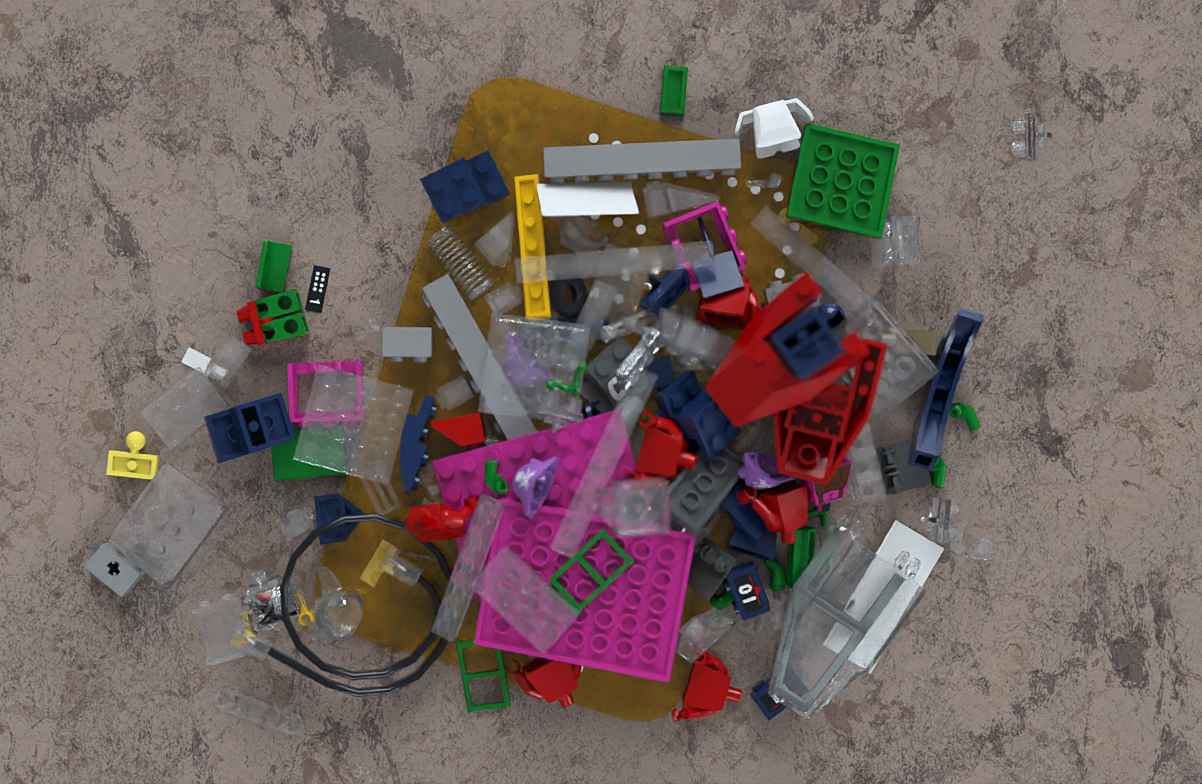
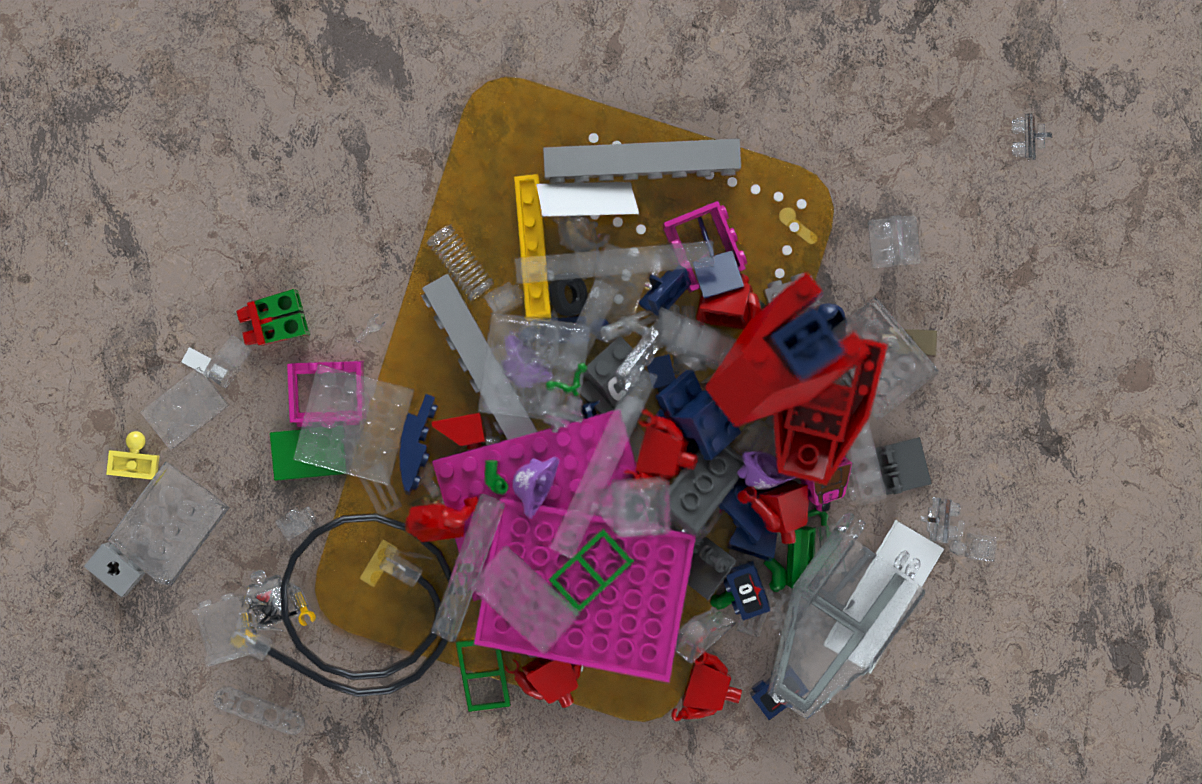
(249, 428): dark blue bracket -> none
(273, 266): green panel -> none
(317, 289): black sticker -> none
(331, 507): dark blue slope -> none
(335, 612): clear helmet -> none
(407, 342): light grey brick -> none
(454, 393): clear brick -> none
(465, 187): dark blue bracket -> none
(498, 242): clear slope -> none
(671, 199): clear slope -> none
(673, 90): green tile -> none
(773, 182): clear hand -> none
(774, 126): white piece -> none
(809, 260): clear plate -> none
(842, 181): green plate -> none
(939, 473): green arm -> none
(940, 389): dark blue arch -> none
(965, 413): green arm -> none

